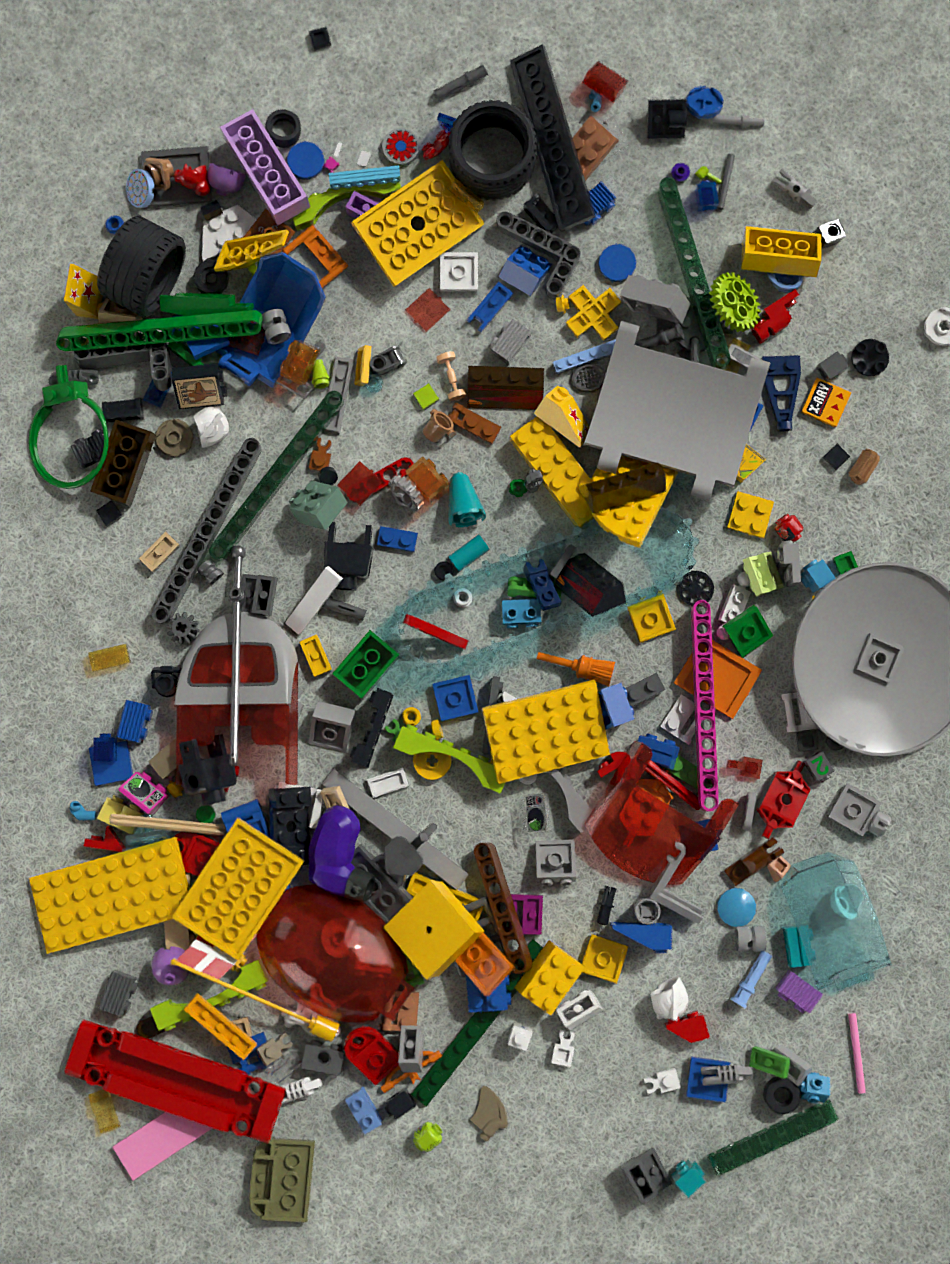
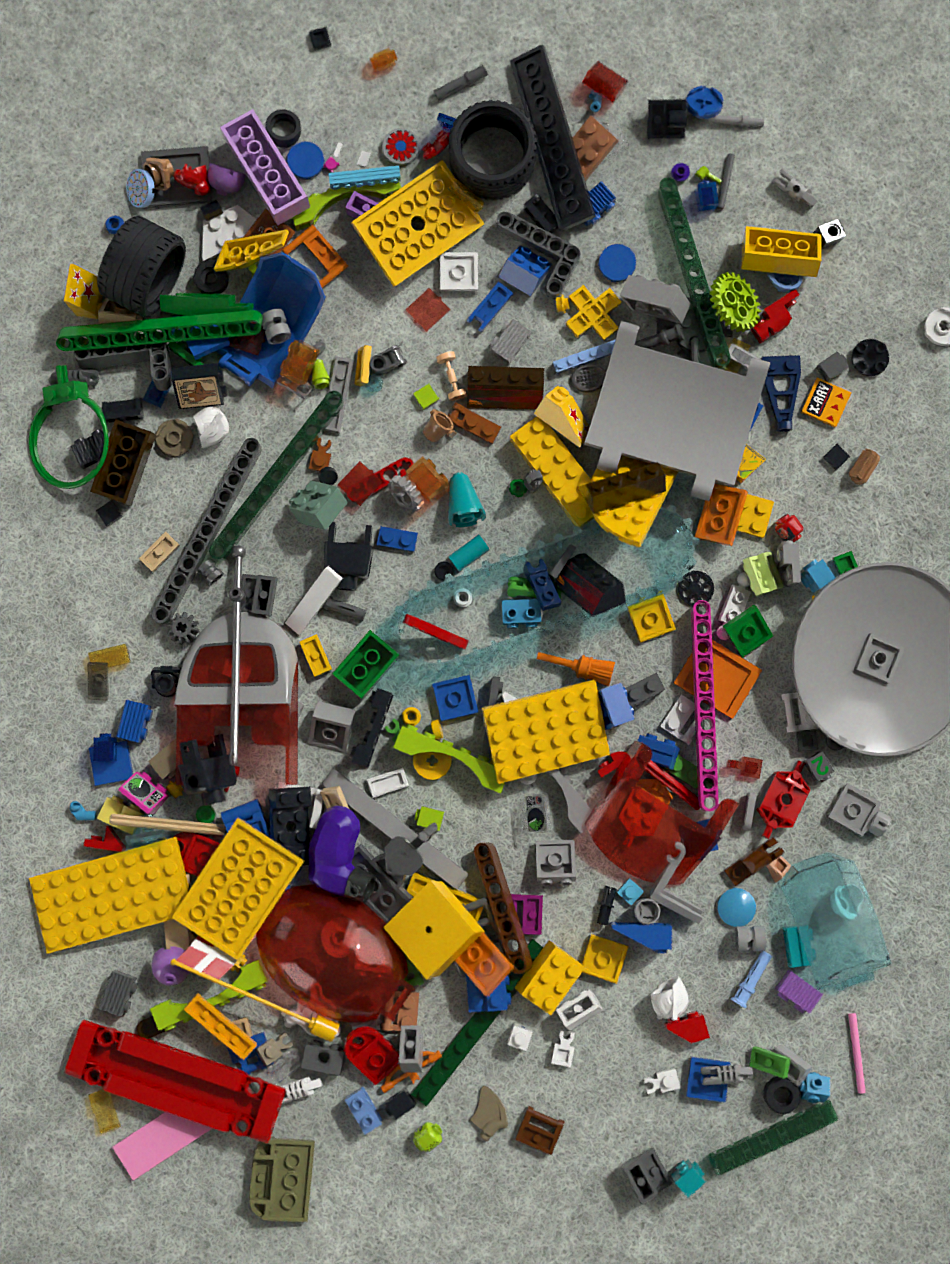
(98, 681): none -> clear smoke plate
(383, 59): none -> clear orange brick
(427, 816): none -> lime brick
(536, 1136): none -> reddish brown plate
(630, 891): none -> medium azure plate
(721, 515): none -> orange plate

